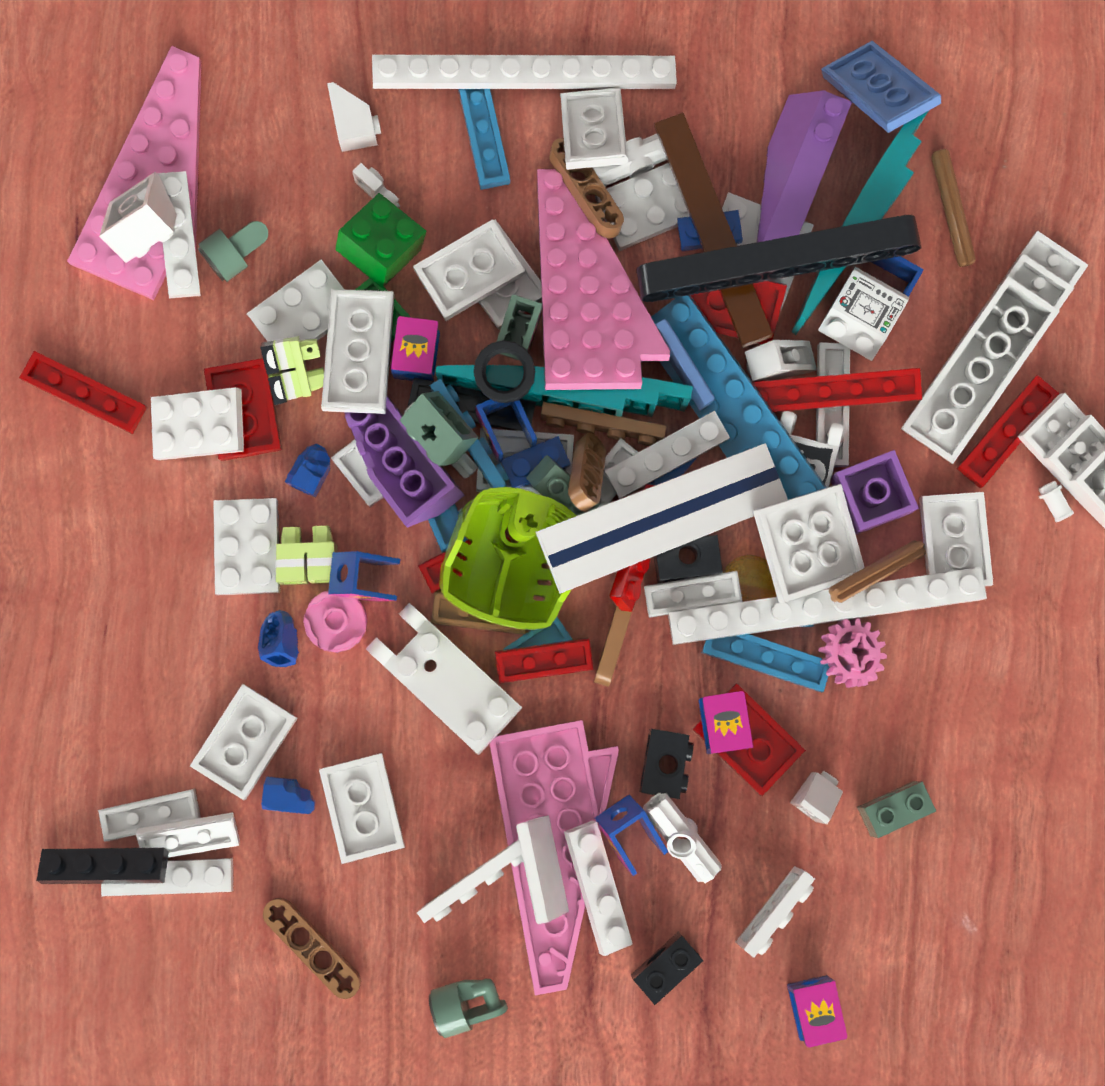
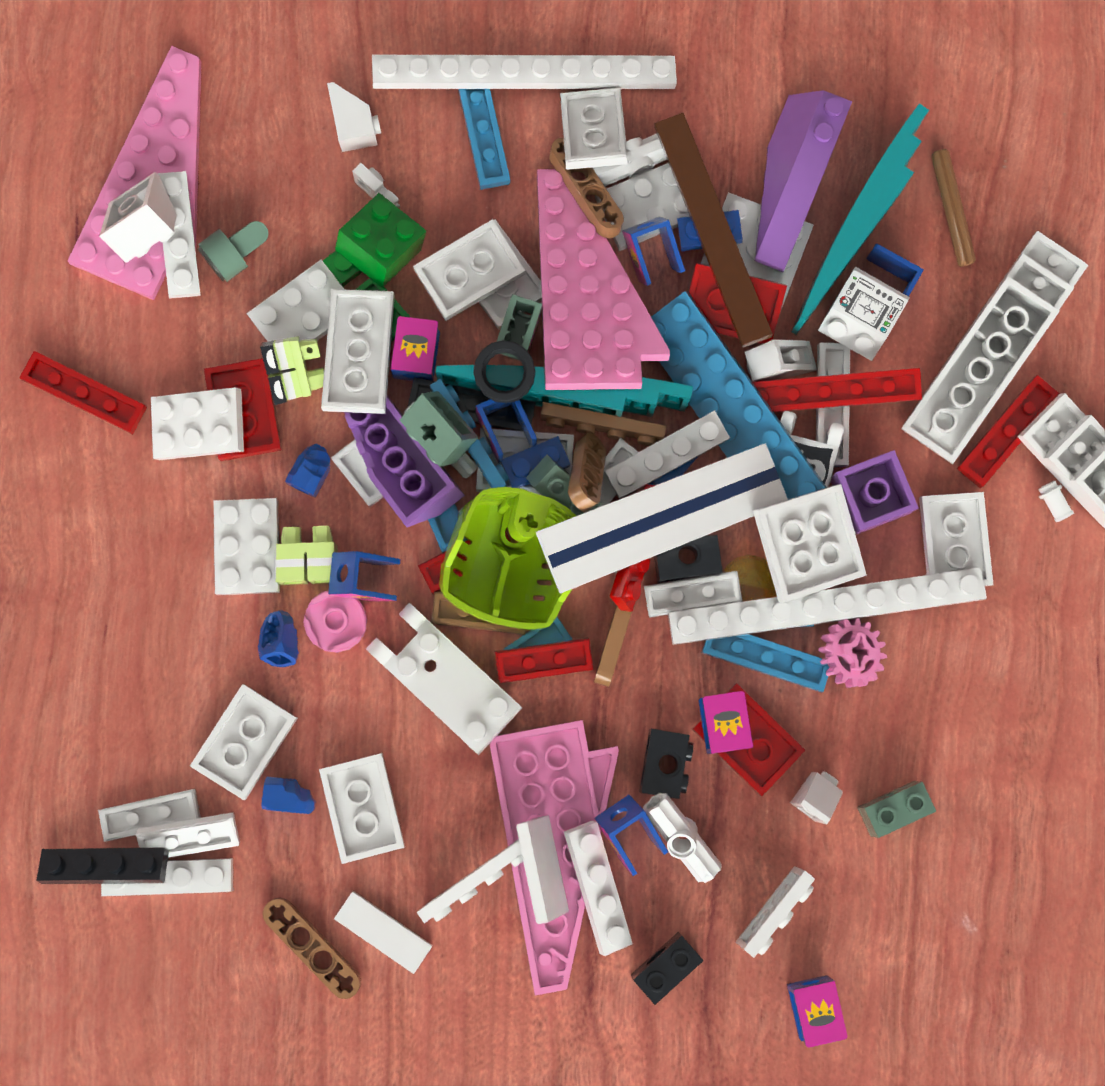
(341, 268): none -> green plate
(383, 932): none -> white tile
(451, 1009): sand green piece -> none
(669, 242): none -> blue piece
(685, 367): medium blue tile -> none
(778, 258): black beam -> none
(877, 571): medium nougat axle -> none
(881, 86): medium blue tile -> none

